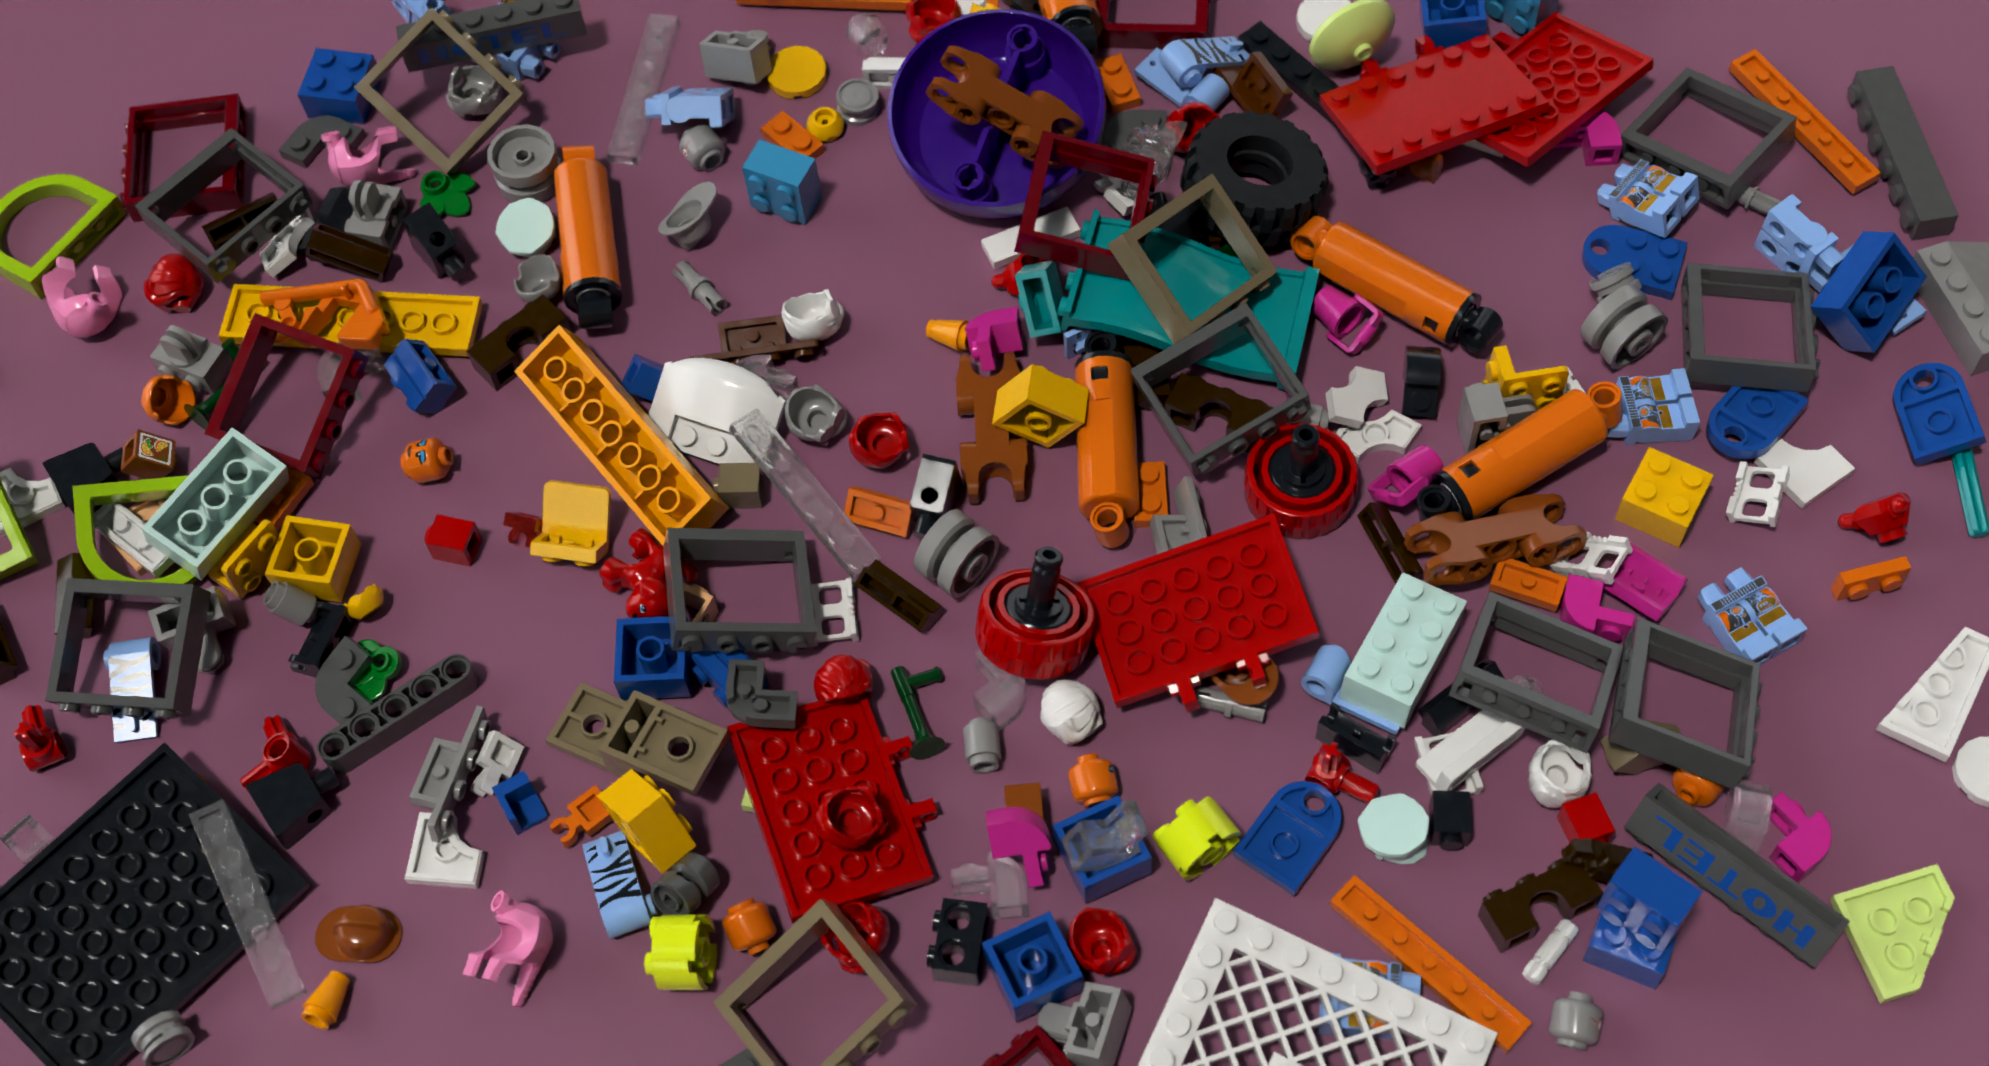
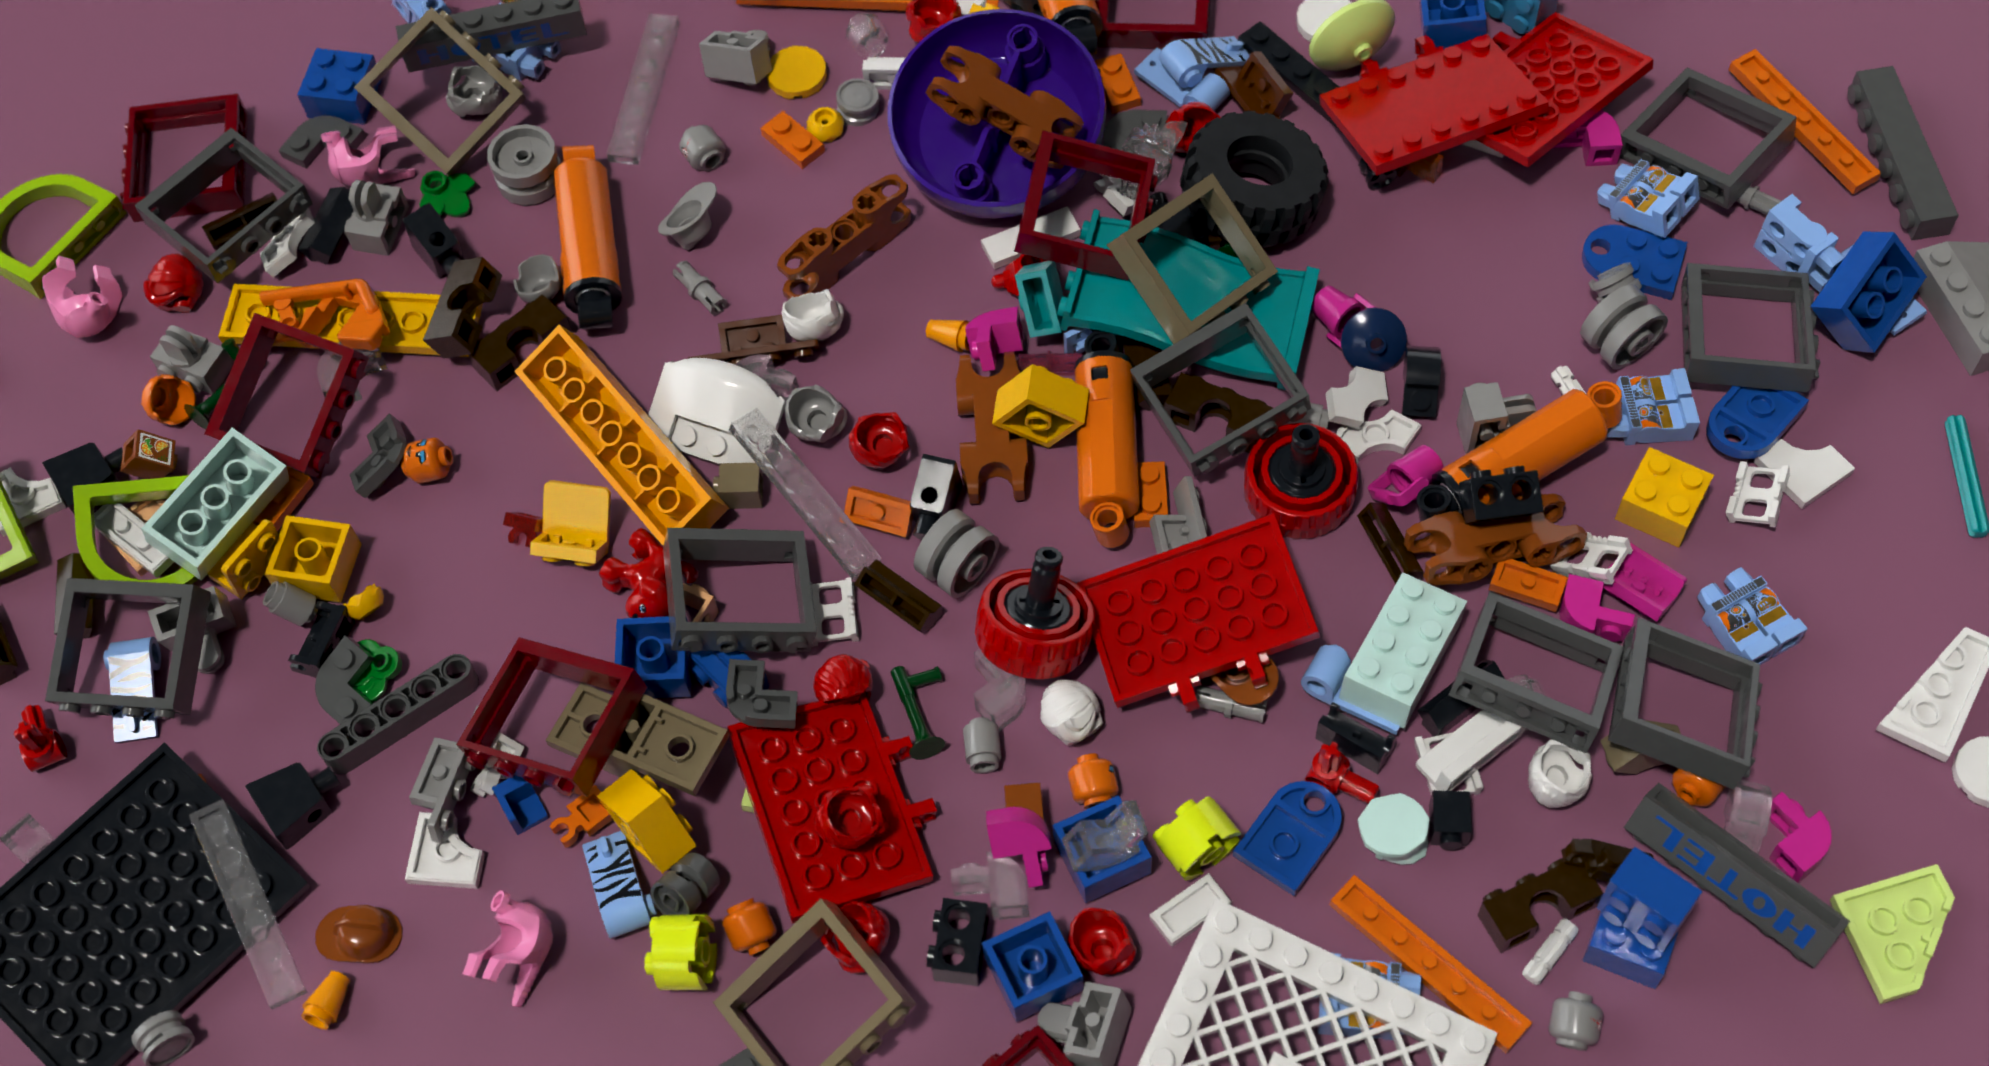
(278, 752): red axle -> none
(349, 252): dark brown piece -> none
(388, 448): none -> dark grey plate
(419, 376): blue brick -> none
(453, 540): red brick -> none
(467, 286): none -> dark brown arch
(508, 686): none -> dark red window
(526, 227): light aqua hat -> none
(642, 377): blue panel -> none
(692, 103): light blue hips -> none
(782, 182): dark azure brick -> none
(860, 229): none -> dark orange piece
(1053, 362): none -> clear pink axle
(1187, 910): none -> white tile
(1365, 327): none -> dark blue dish
(1397, 284): orange piece -> none
(1501, 500): none -> black brick
(1542, 384): yellow bracket -> none
(1586, 819): red brick -> none
(1863, 580): orange plate -> none
(1880, 517): red rock -> none
(1938, 416): blue plate -> none

